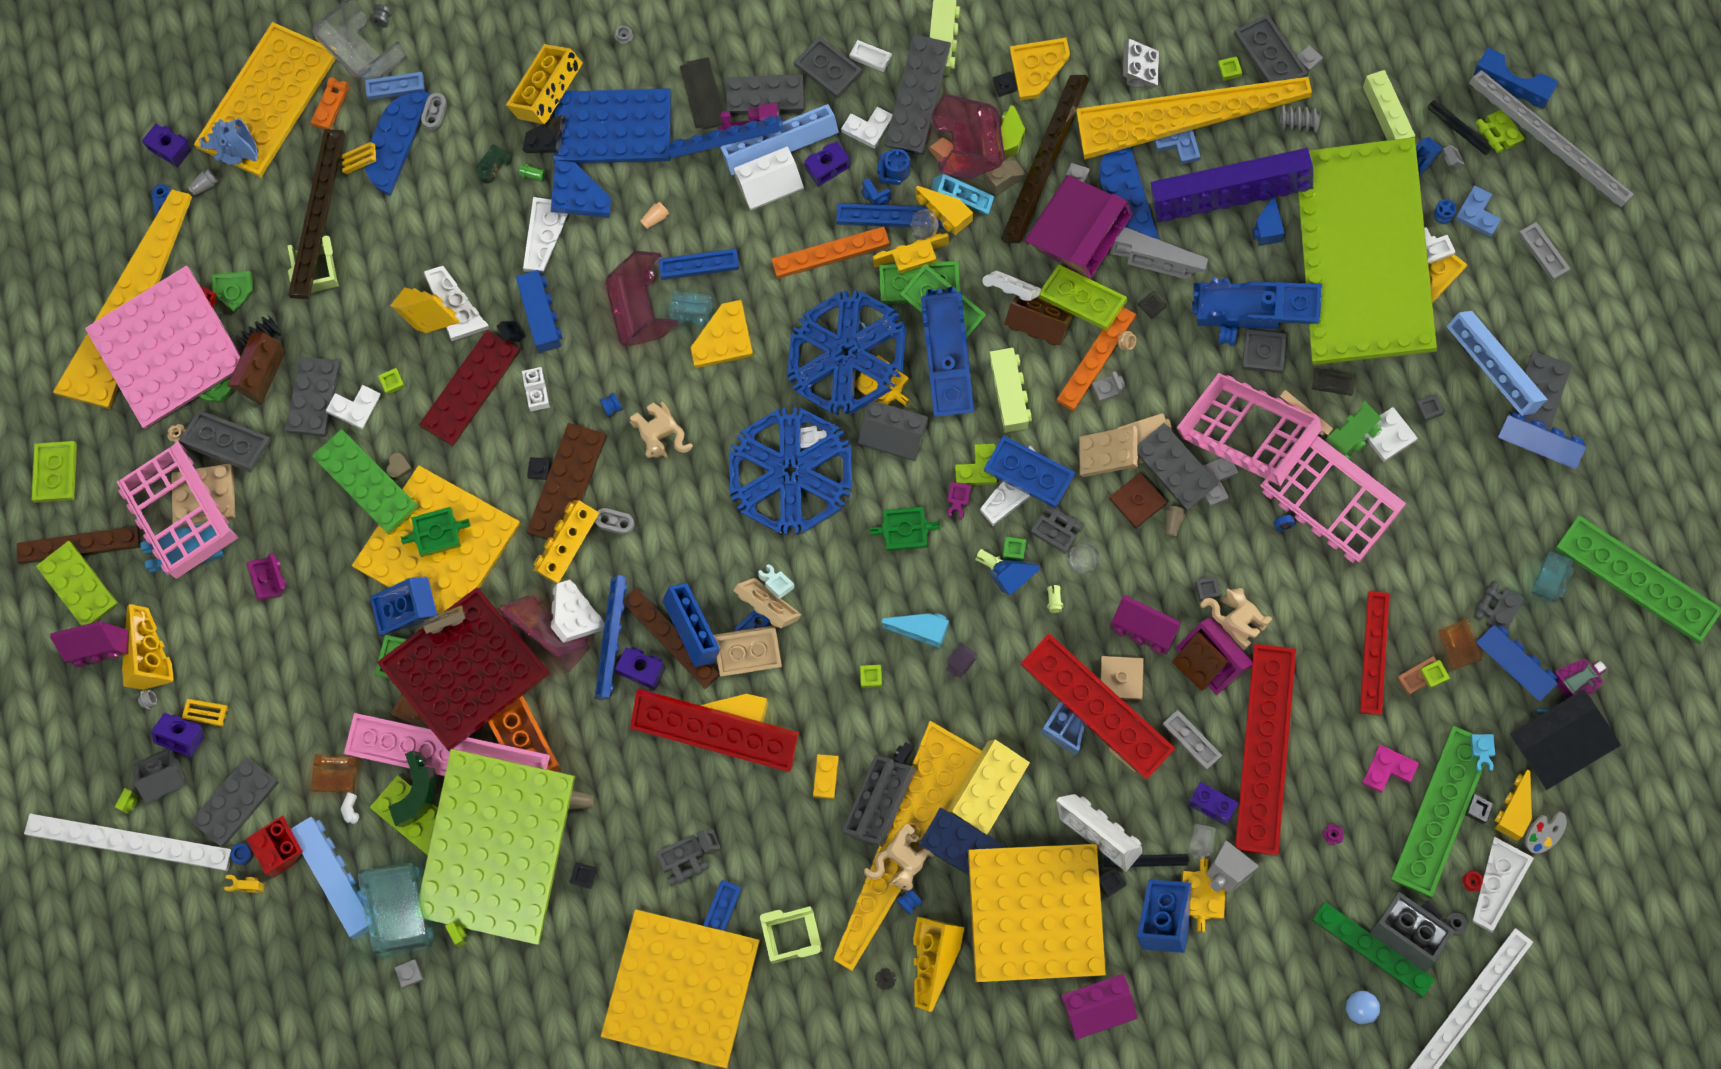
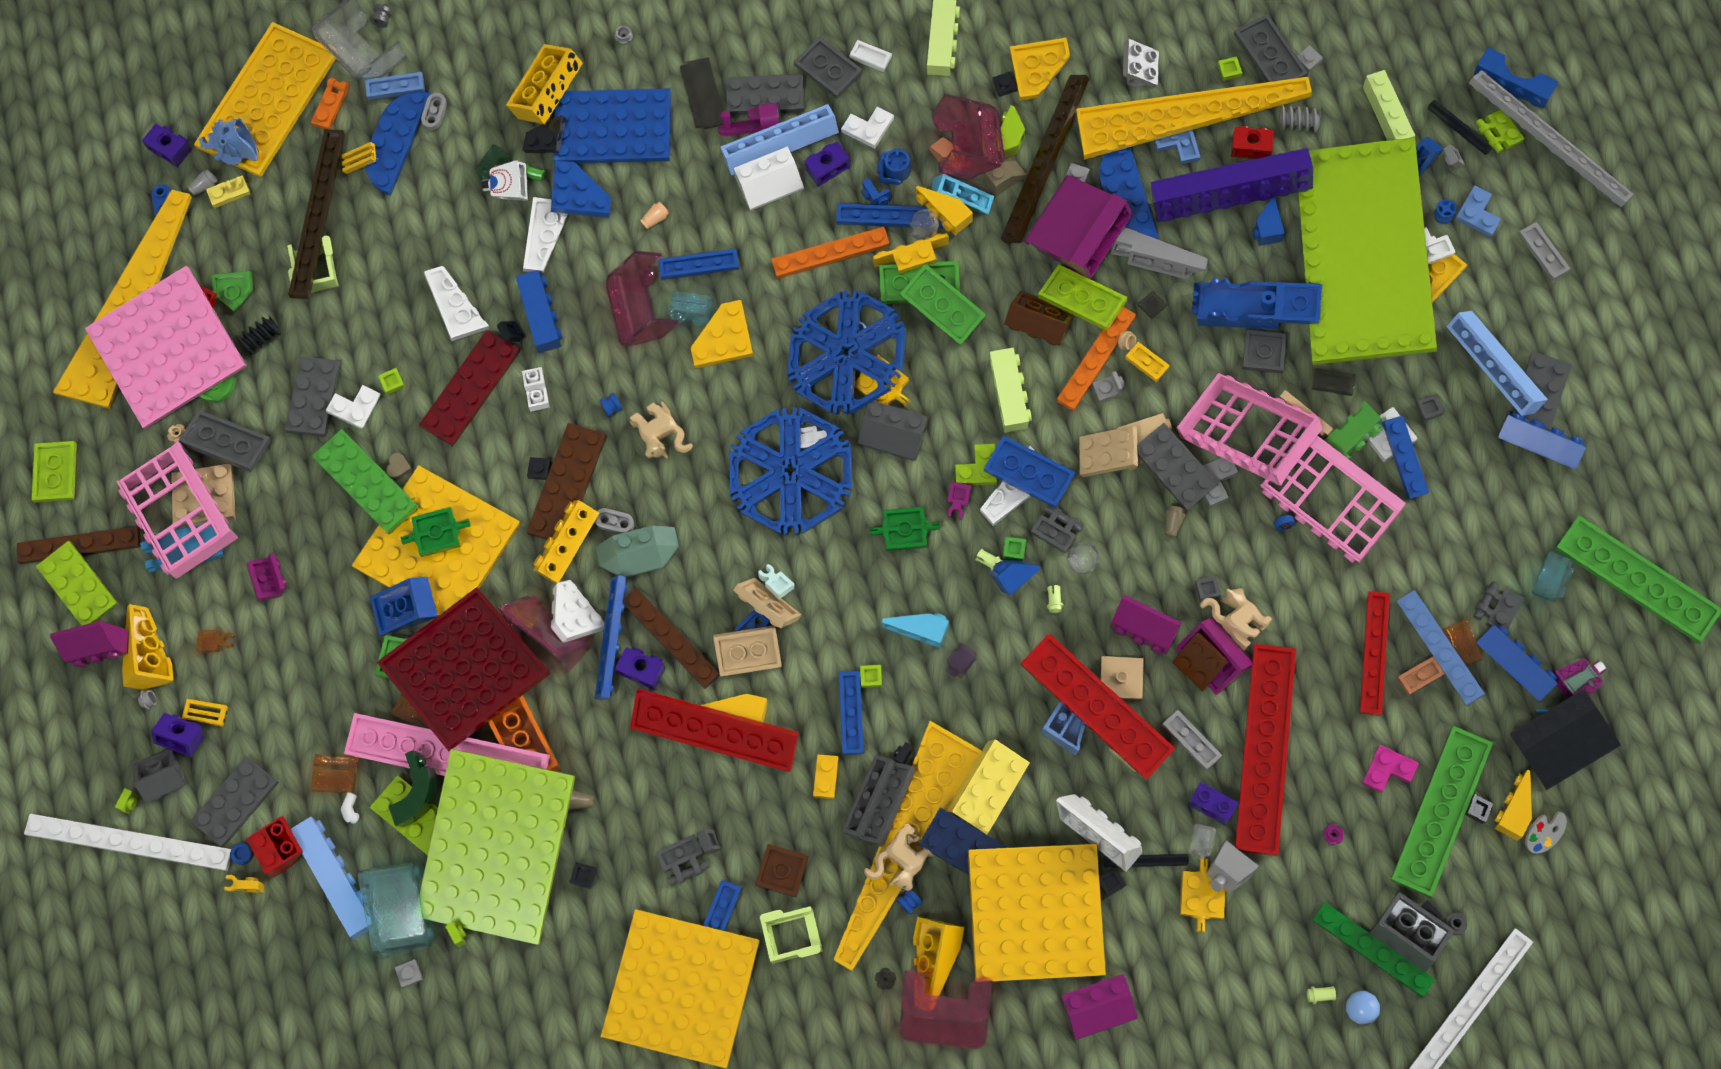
(211, 641): none -> clear orange plate
(228, 191): none -> light yellow plate
(257, 367): reddish brown slope -> none
(423, 310): yellow slope -> none
(436, 623): dark tan plate -> none
(507, 181): none -> white torso
(638, 550): none -> sand green wedge
(691, 625): blue brick -> none
(730, 135): blue plate -> none
(781, 870): none -> reddish brown plate
(851, 713): none -> blue plate
(918, 94): dark grey plate -> none
(944, 1019): none -> clear pink windscreen
(947, 352): blue piece -> none
(1011, 285): white plate -> none
(1138, 500): copper plate -> none
(1147, 362): none -> yellow plate
(1165, 916): blue slope -> none
(1227, 335): blue wheel -> none
(1244, 149): none -> red brick
(1321, 994): none -> yellowish green pin
(1405, 457): none -> blue plate
(1434, 674): lime plate -> none
(1441, 648): none -> medium blue plate
(1472, 875): red plate -> none
(1483, 748): medium azure plate -> none
(1501, 879): white wing -> none

